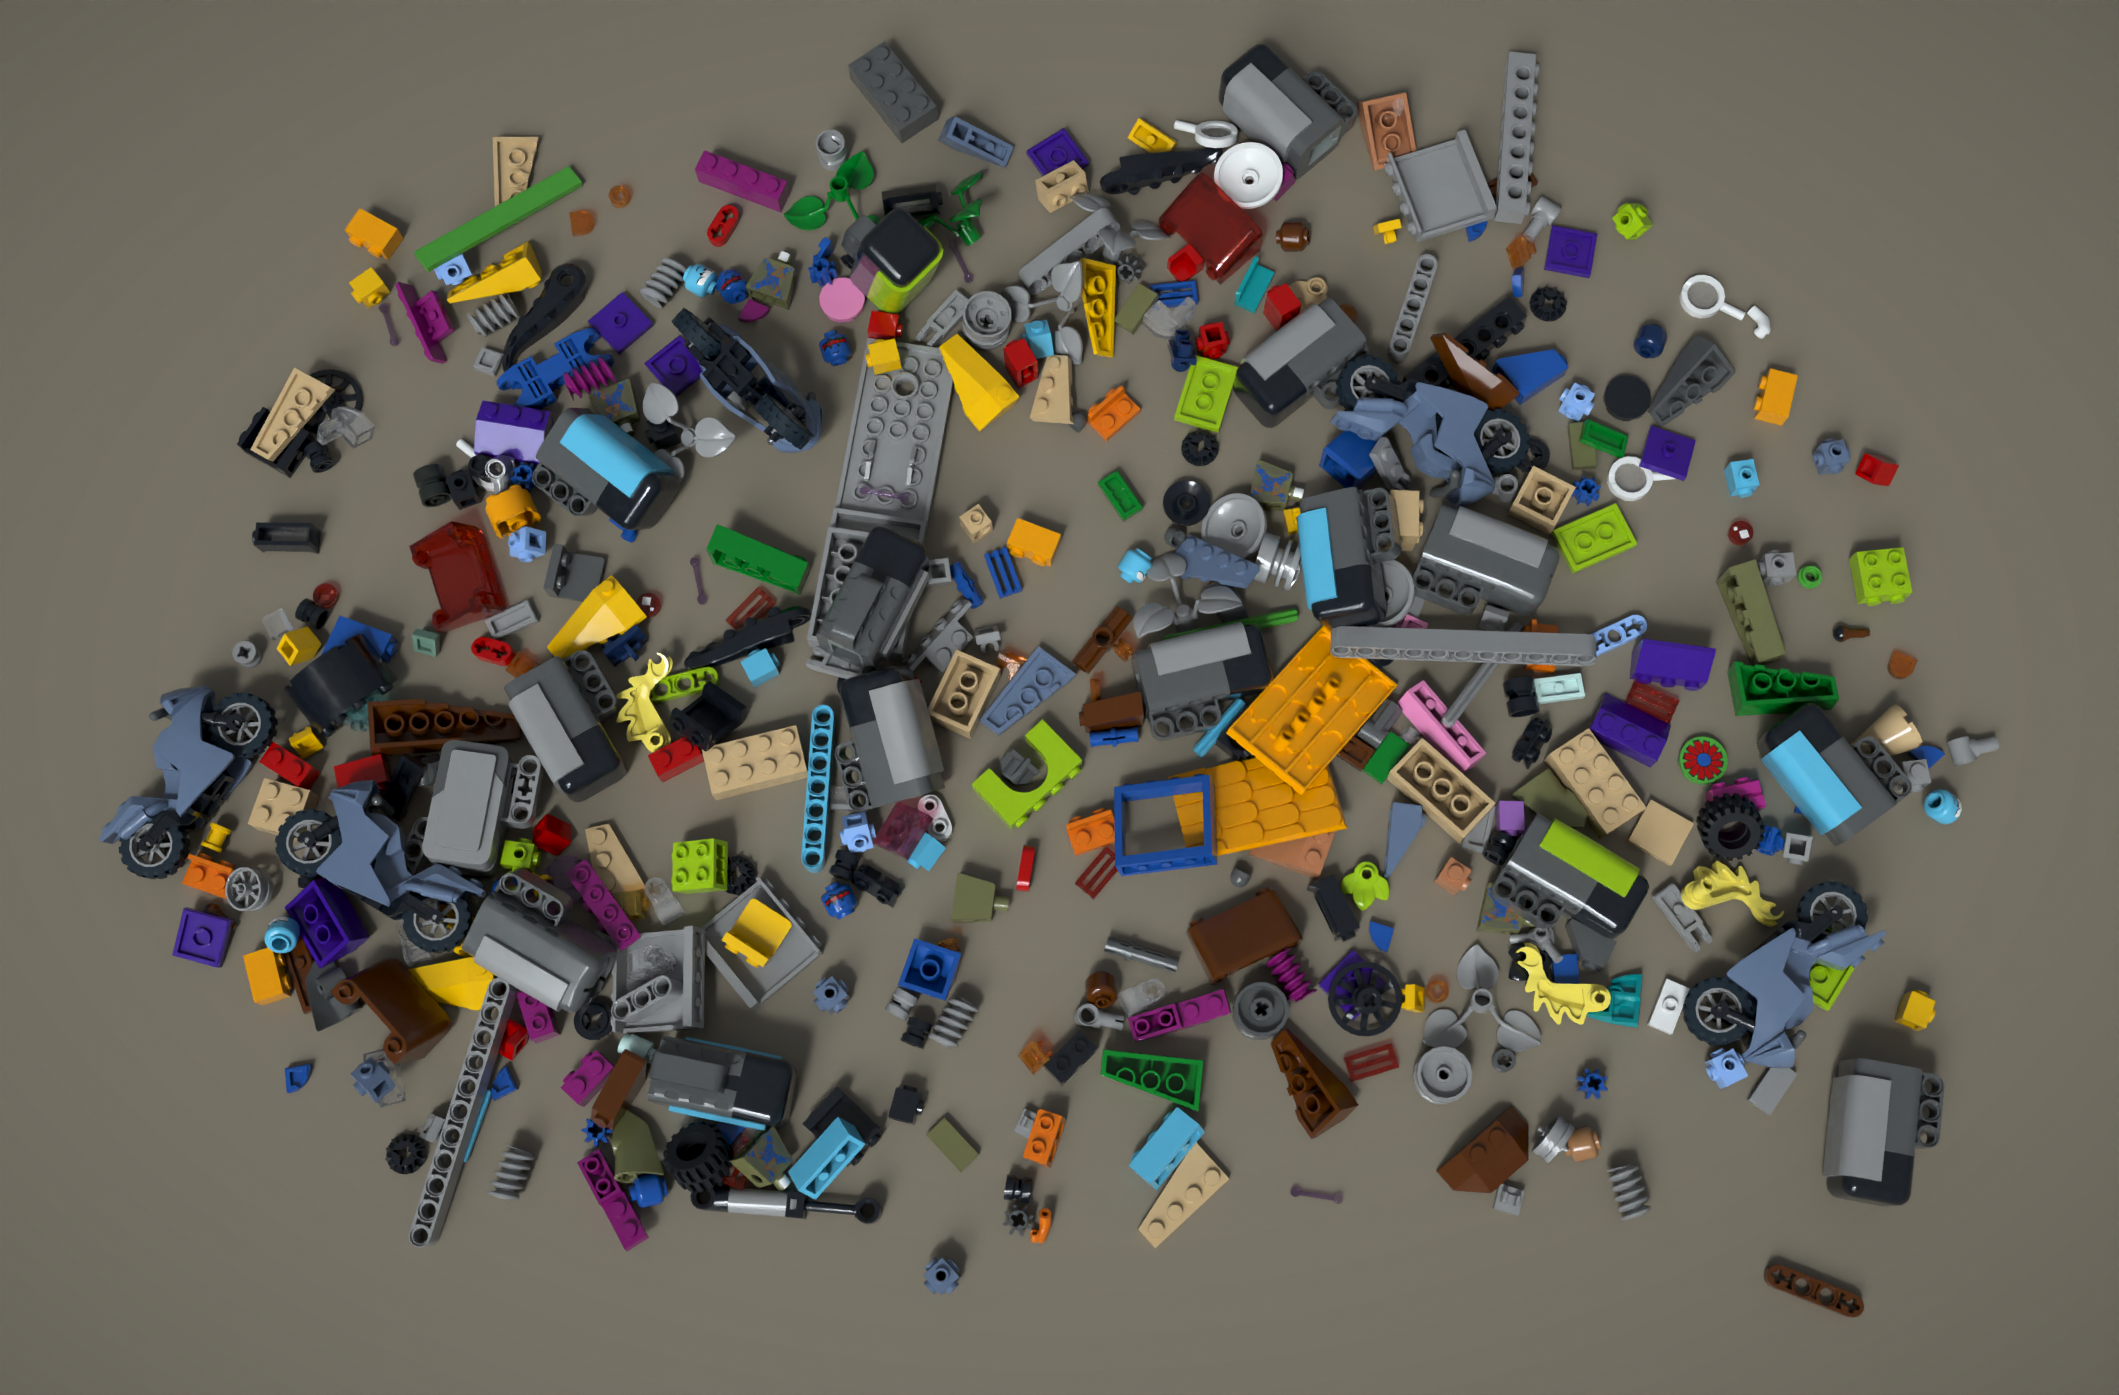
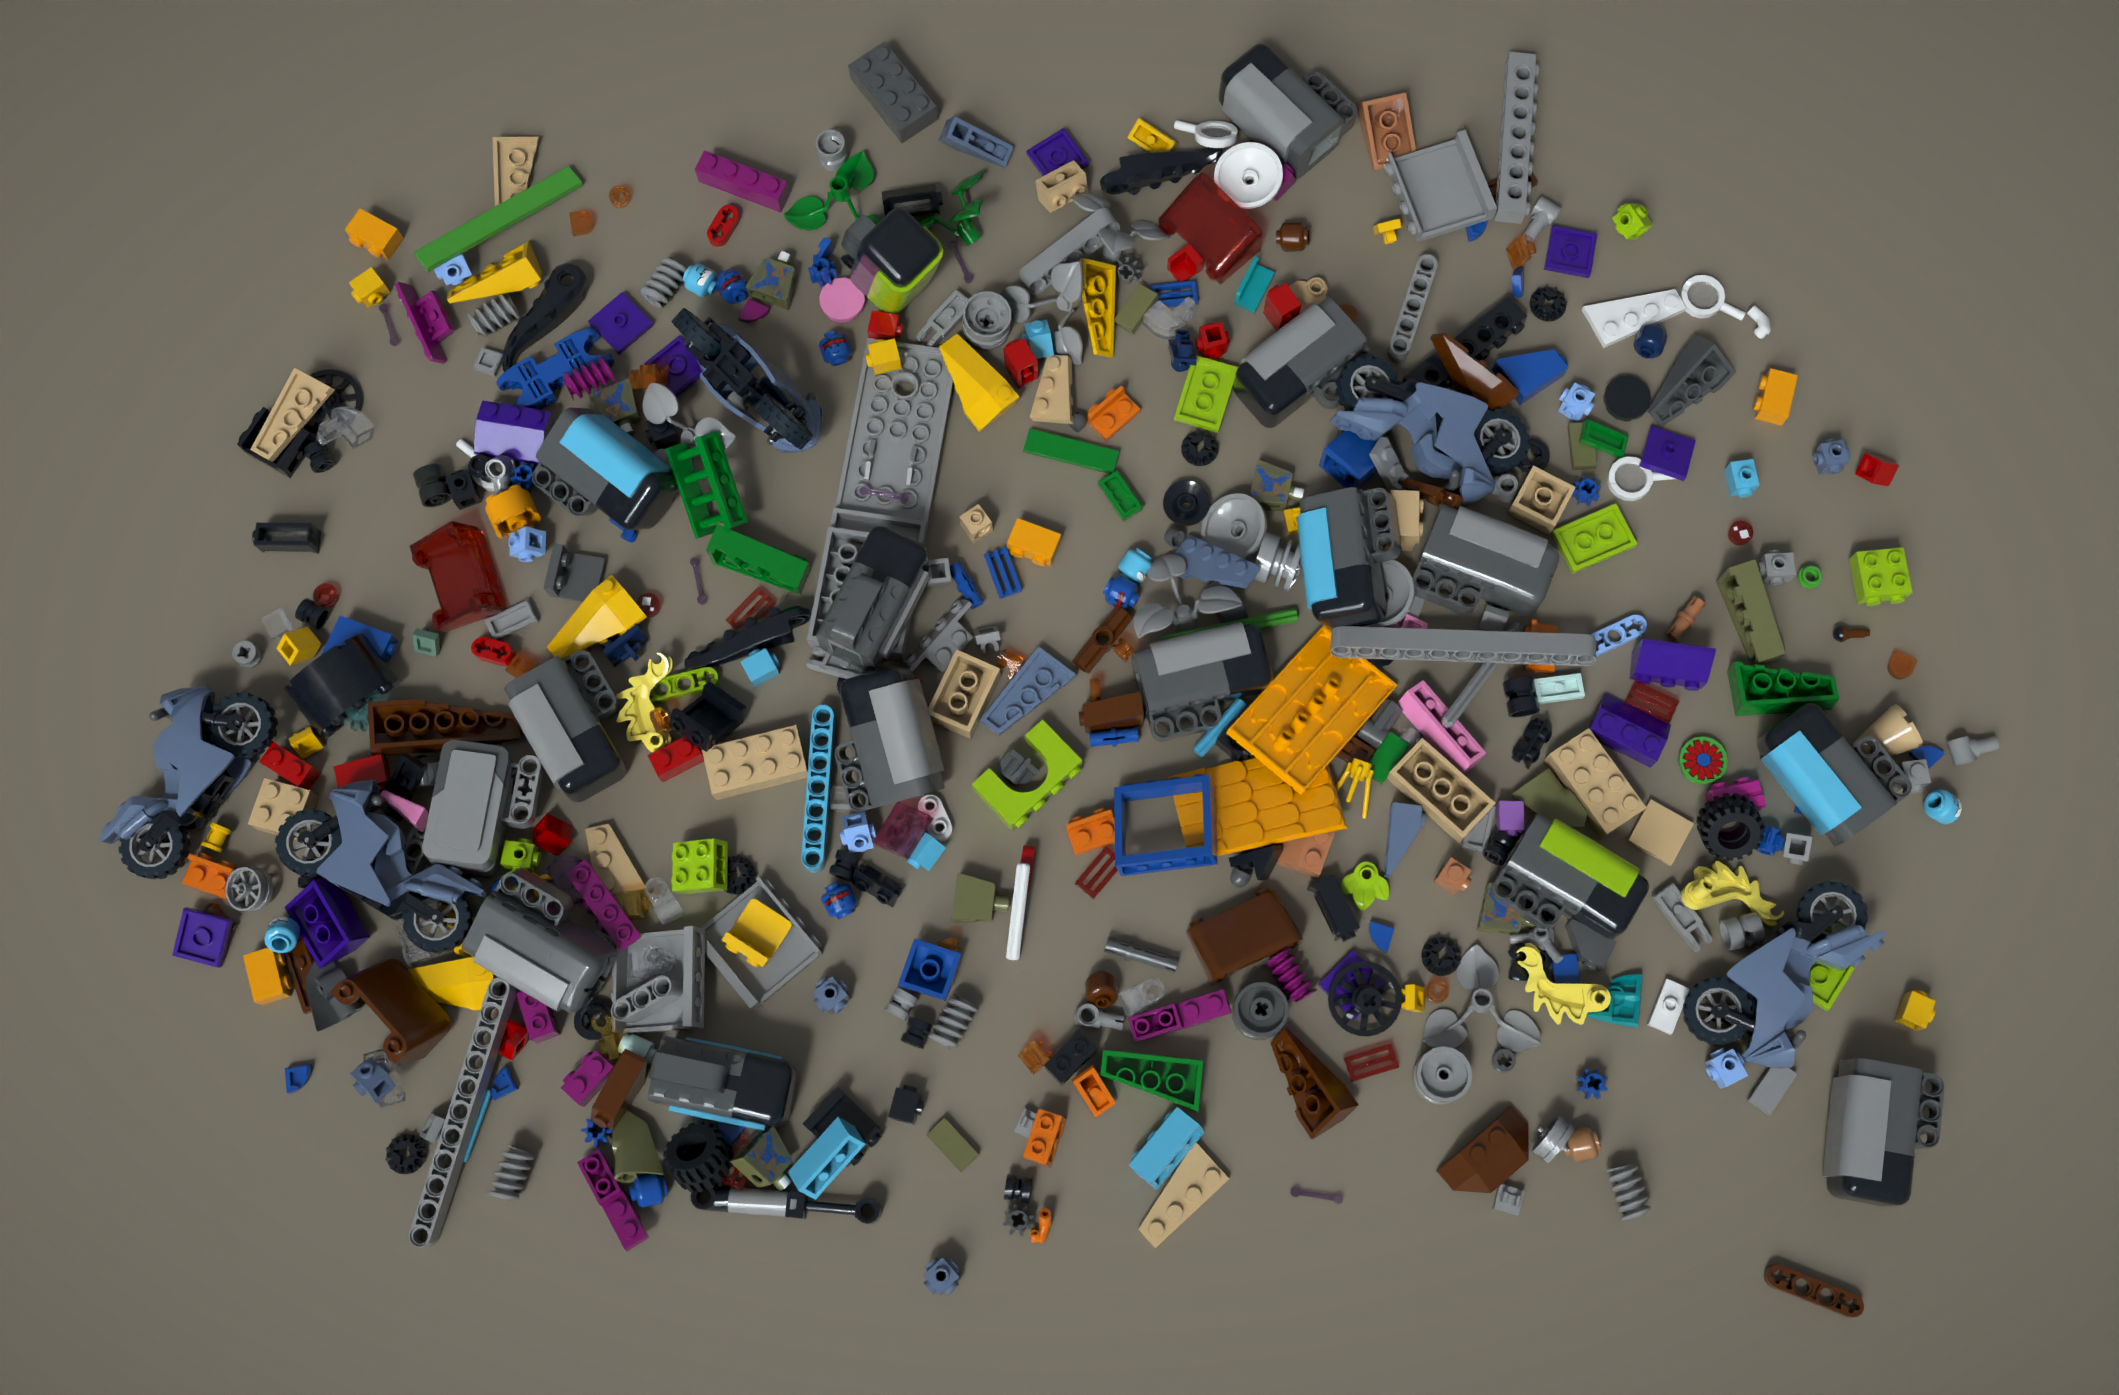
(412, 812): none -> bright pink slope
(607, 1044): none -> clear yellow plate
(649, 374): none -> clear orange brick
(660, 720): none -> clear orange tile
(720, 479): none -> green fence
(1018, 911): none -> white axle
(1071, 451): none -> green tile
(1093, 1091): none -> orange slope
(1121, 592): none -> blue head
(1261, 860): none -> black slope
(1359, 770): none -> yellow plant
(1431, 961): none -> black gear
(1433, 494): none -> reddish brown hinge
(1624, 317): none -> white wing
(1685, 619): none -> nougat pin
(1739, 932): none -> light grey wheel

